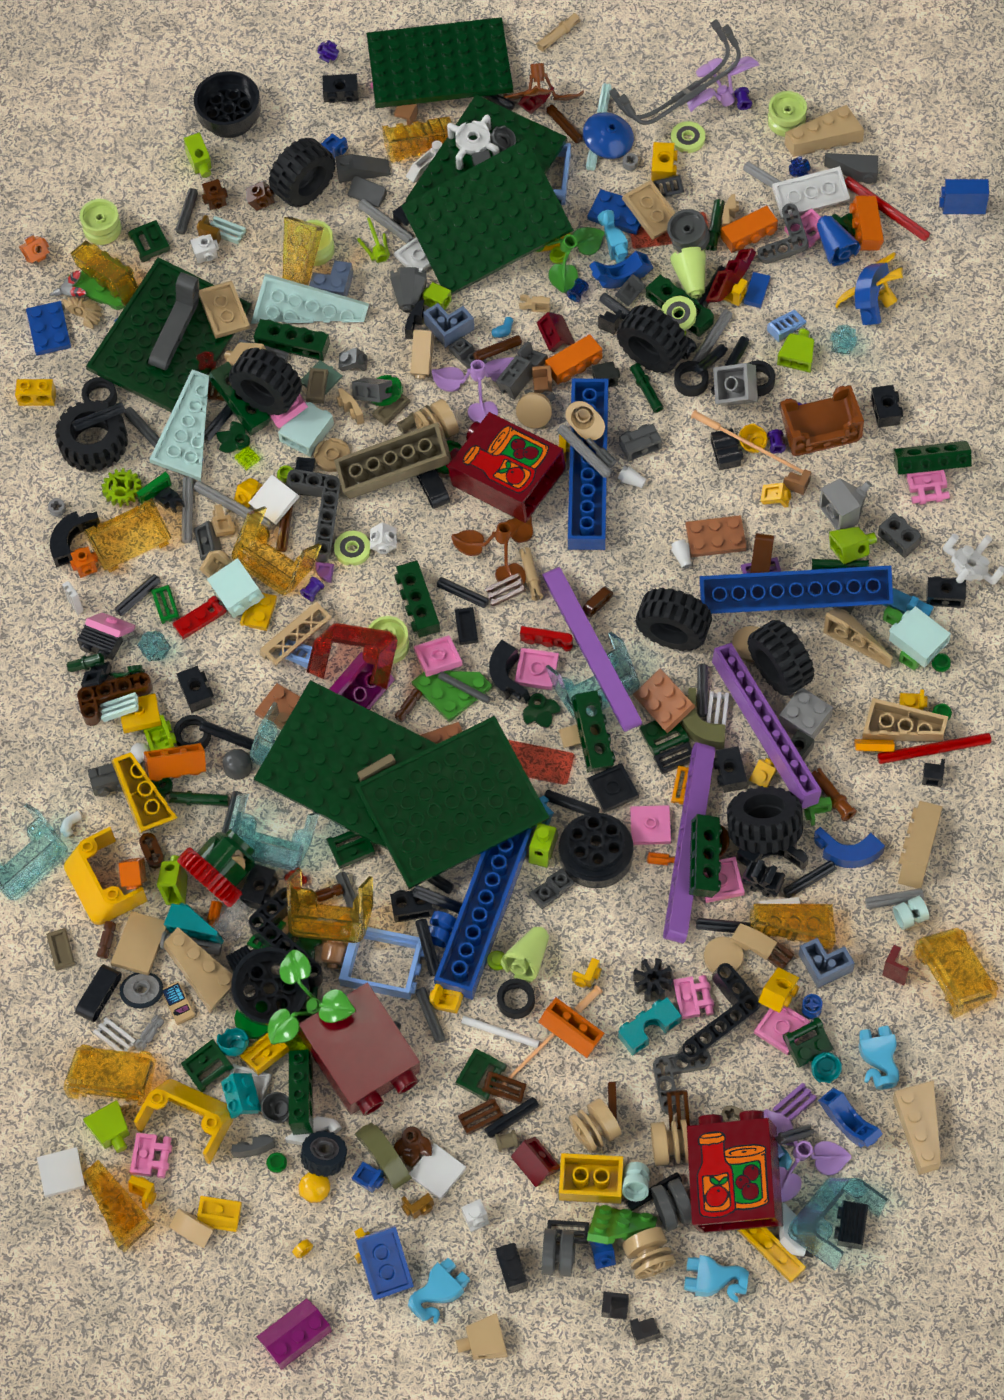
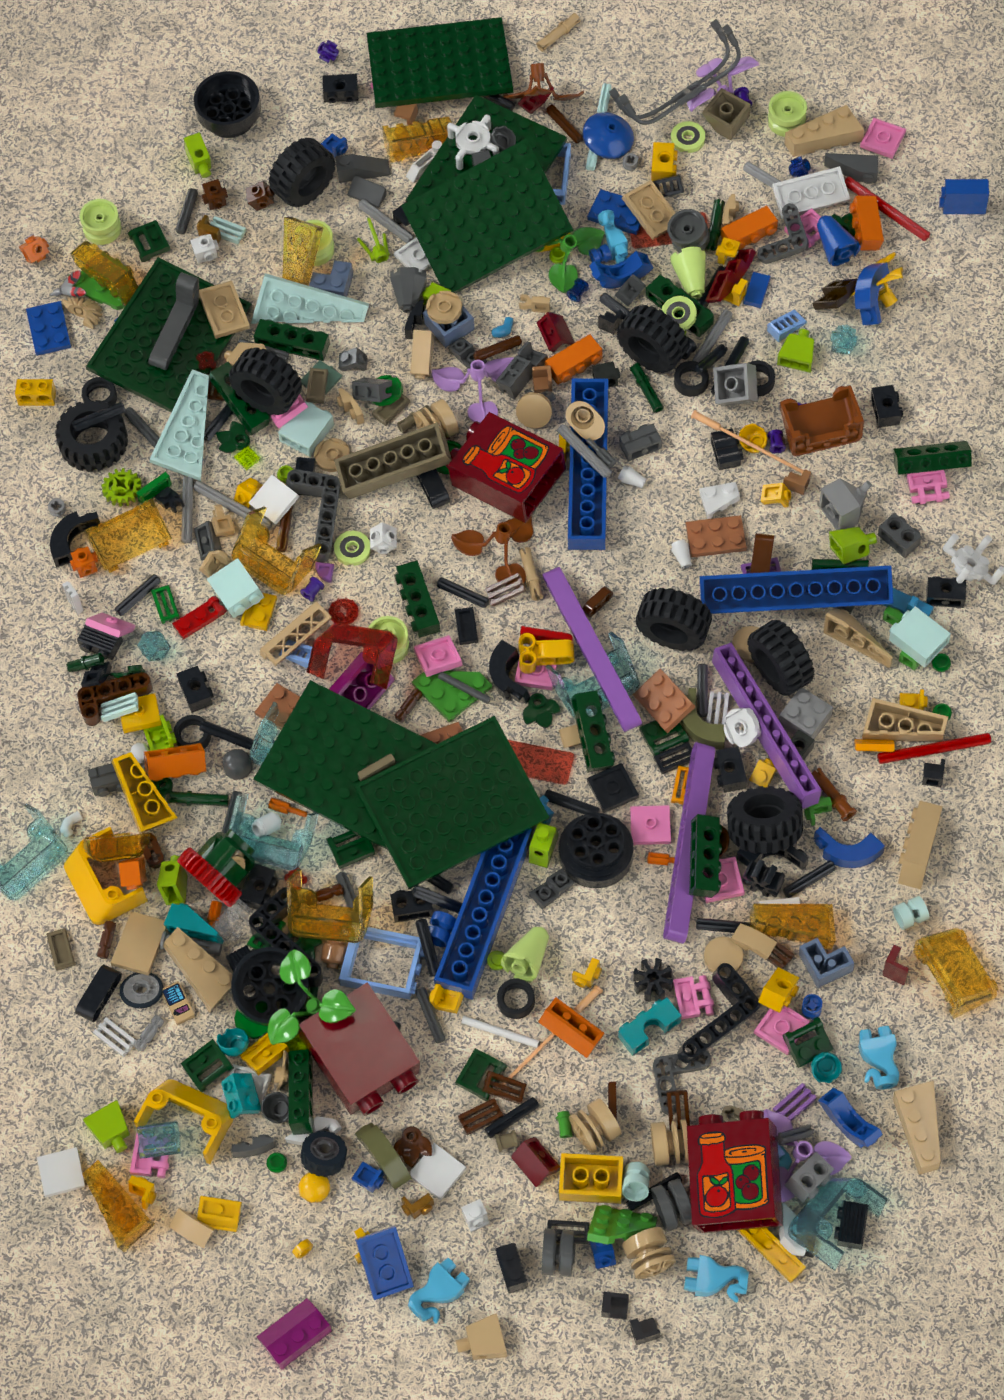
(110, 1074): clear yellow windscreen -> none
(116, 846): none -> clear yellow brick
(159, 1139): none -> clear light blue bracket
(266, 824): none -> white brick
(281, 1073): none -> tan plate
(285, 807): none -> orange axle
(351, 612): none -> clear red gear
(444, 307): none -> tan tile
(544, 652): none -> yellow piece
(564, 1124): none -> bright green pin
(601, 254): none -> blue wheel
(718, 497): none -> white wing
(727, 113): none -> dark tan slope
(727, 248): none -> yellow bracket
(751, 727): none -> white plate
(807, 1175): none -> light grey brick
(835, 294): none -> dark brown slope
(883, 138): none -> bright pink plate
(892, 898): light grey axle -> none

